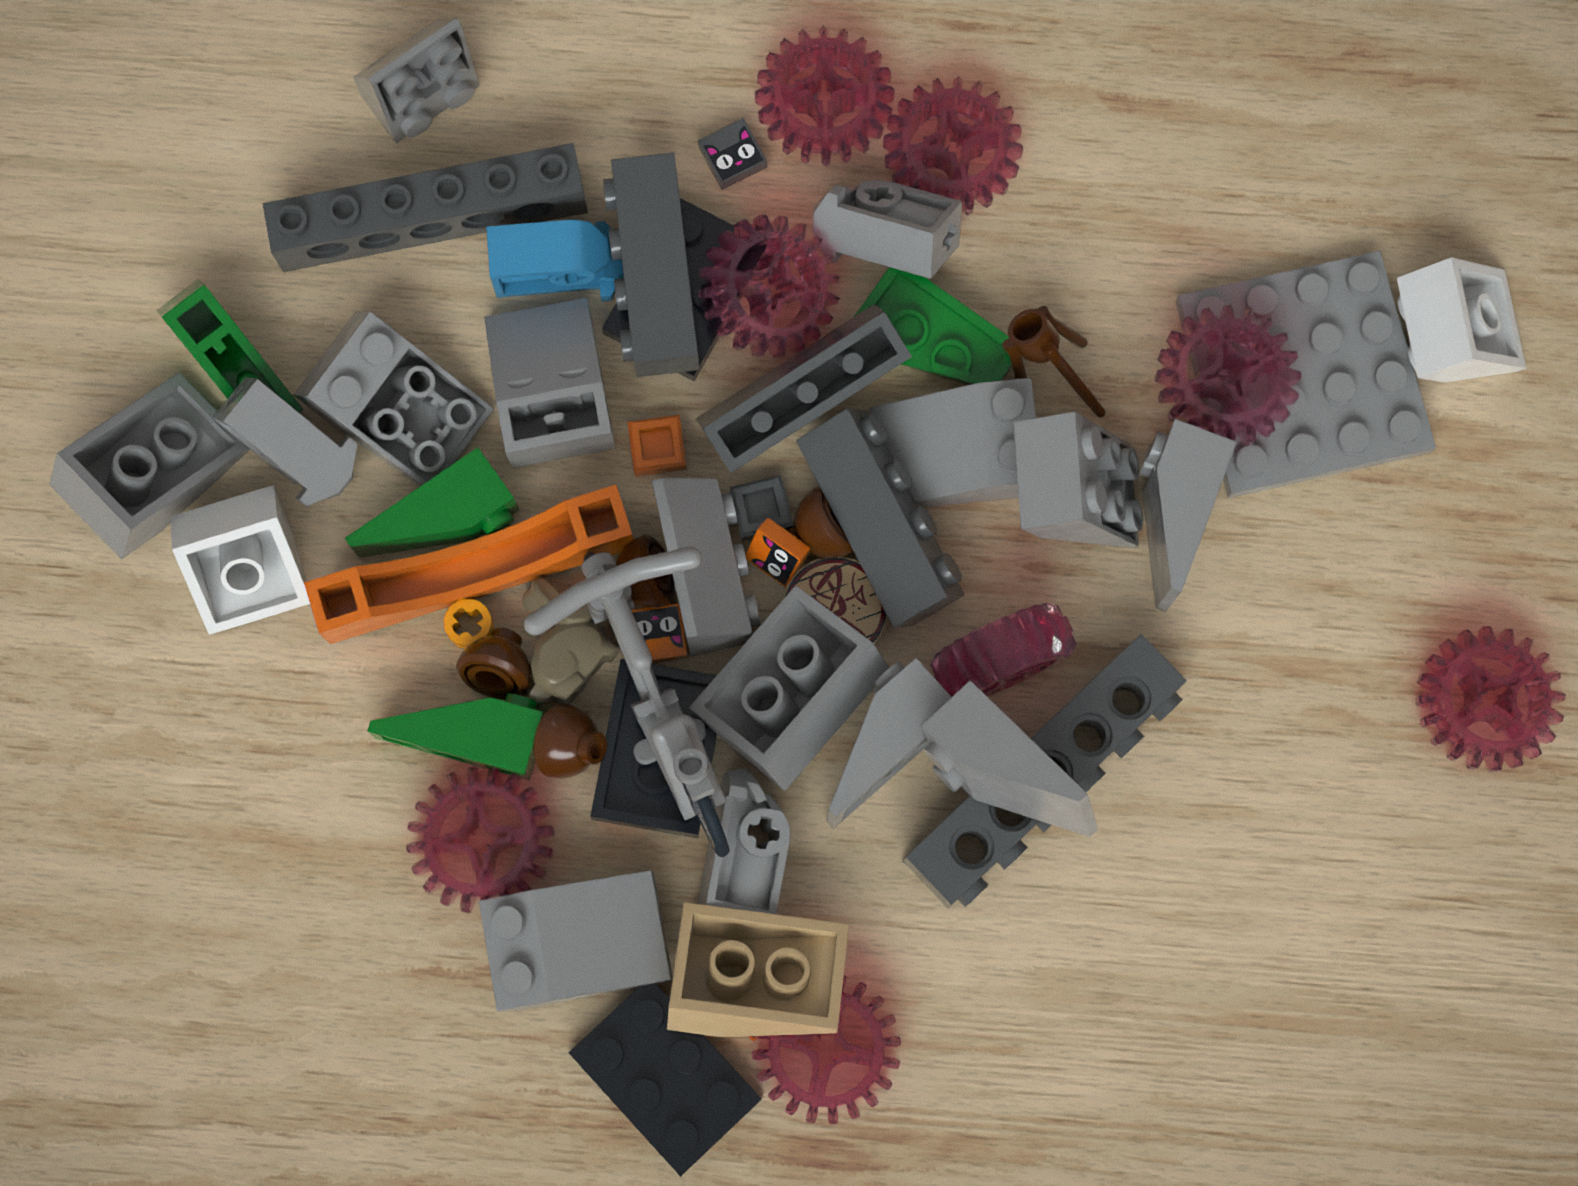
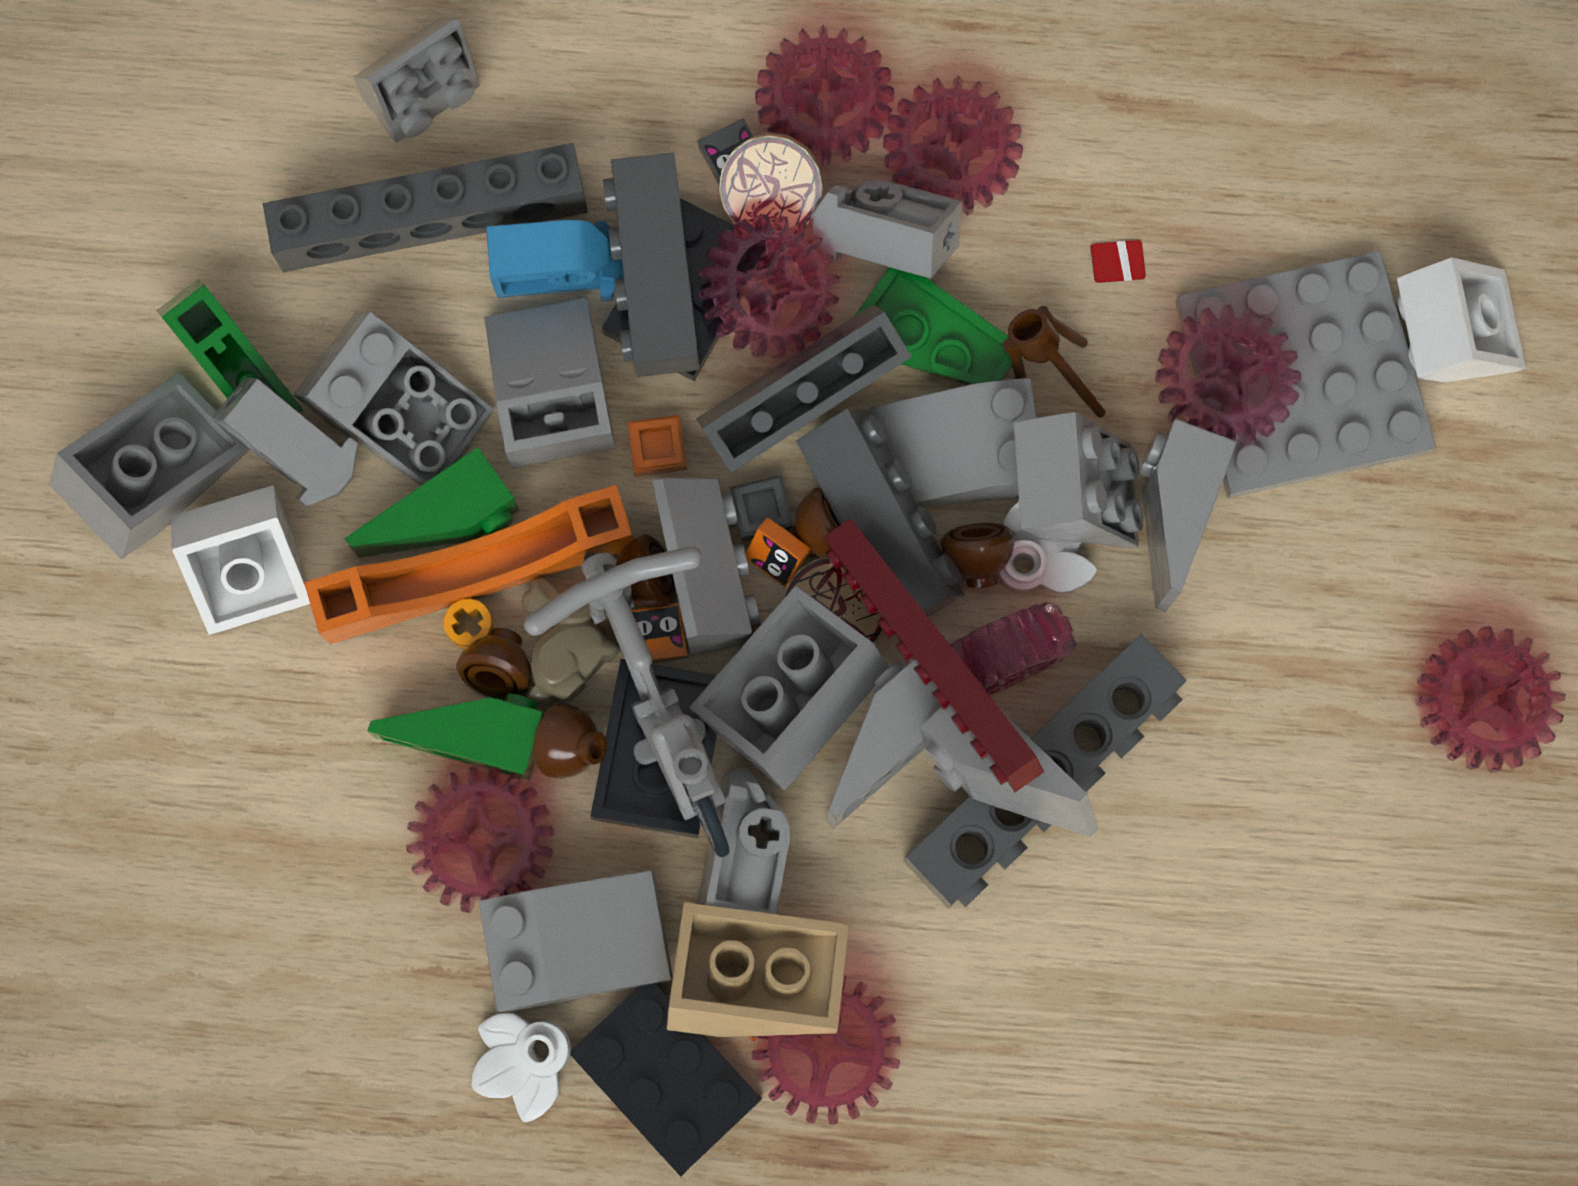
(515, 1068): none -> white plate
(771, 178): none -> tile
(935, 658): none -> dark red piece
(979, 551): none -> reddish brown brick
(1053, 561): none -> white plate
(1118, 261): none -> red sticker

